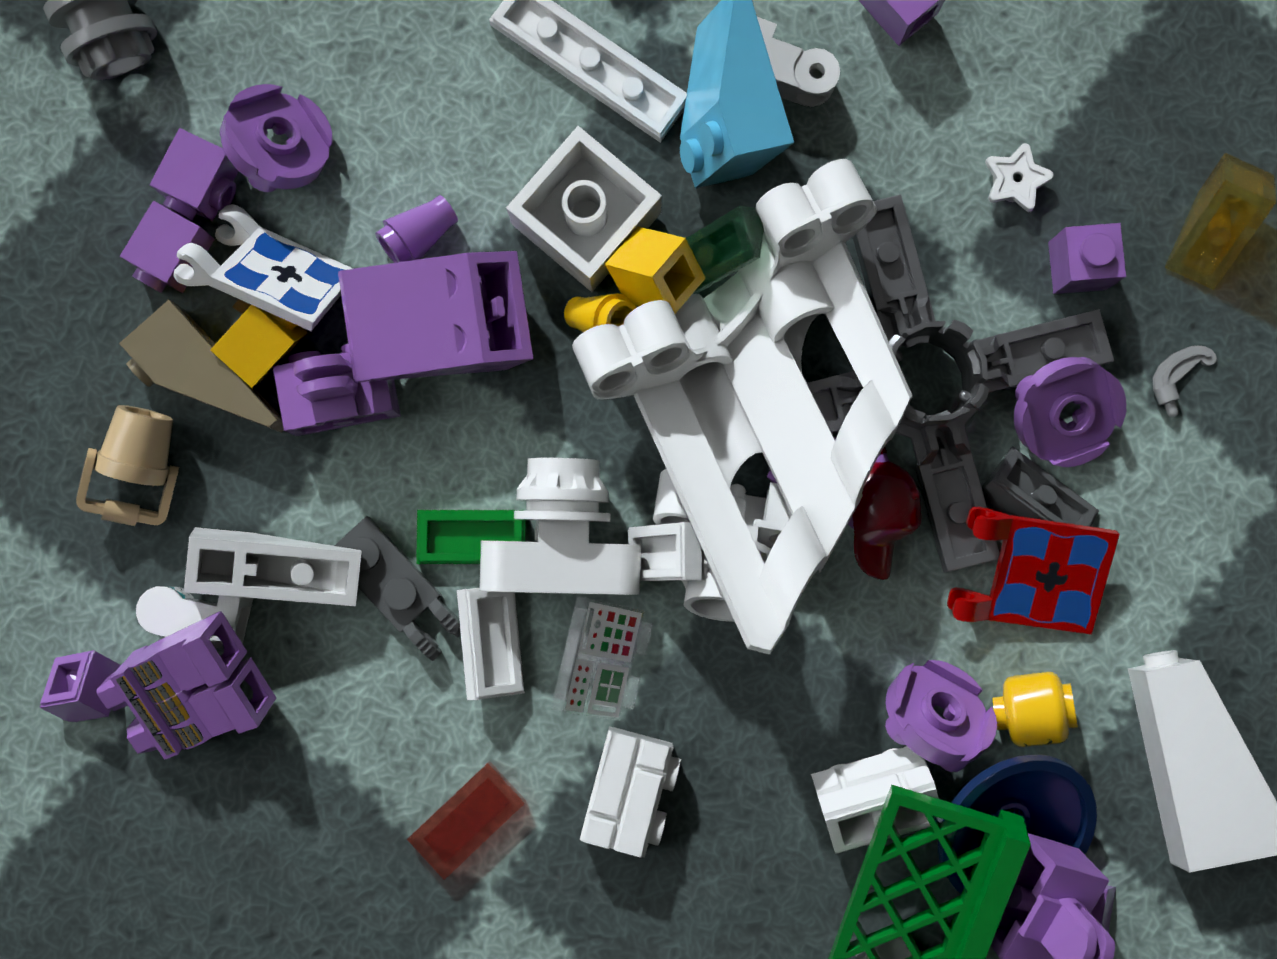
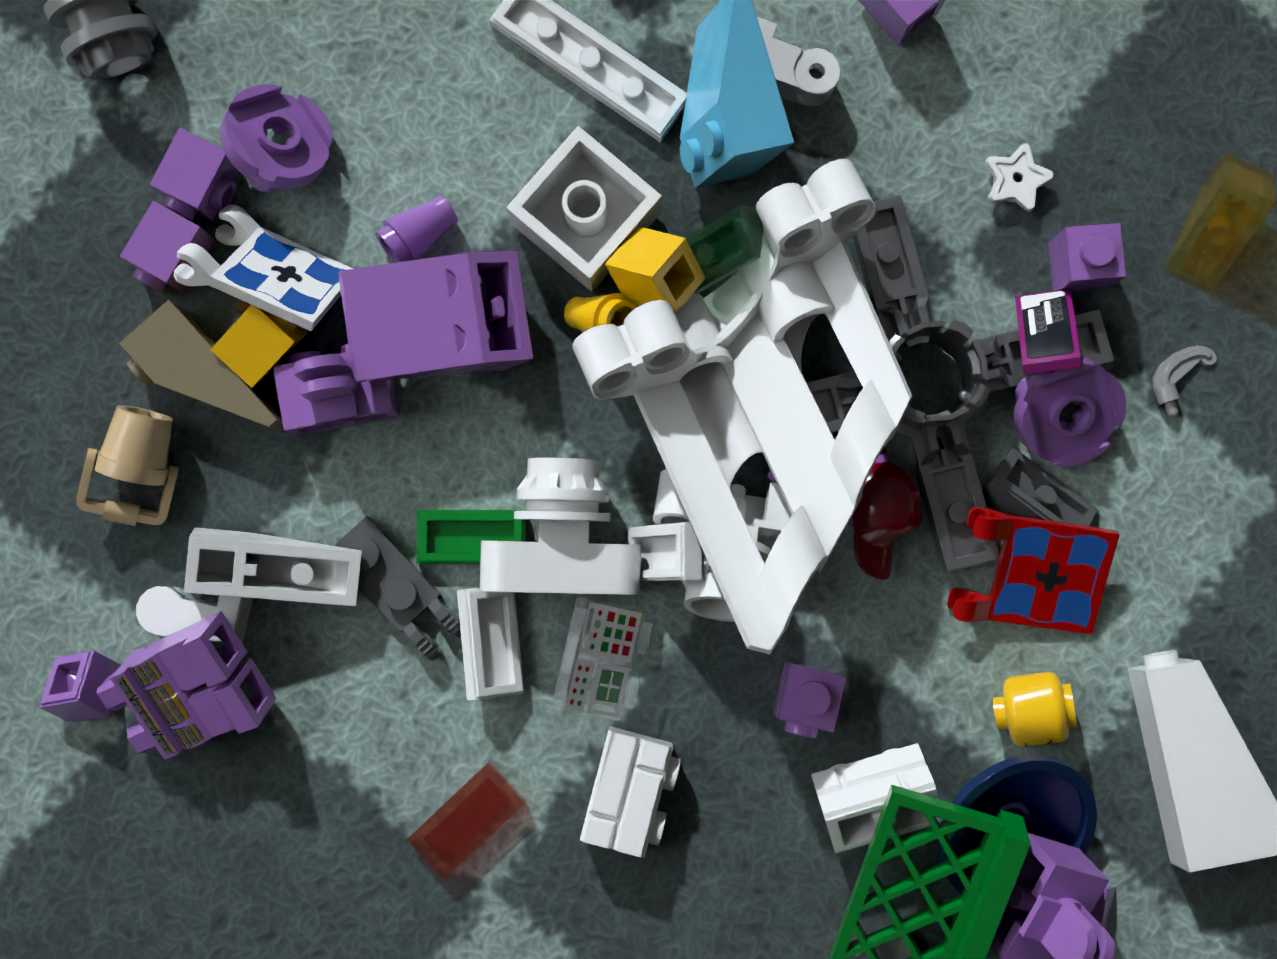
(808, 699): none -> medium lavender brick
(917, 725): medium lavender plate -> none
(1047, 332): none -> slope

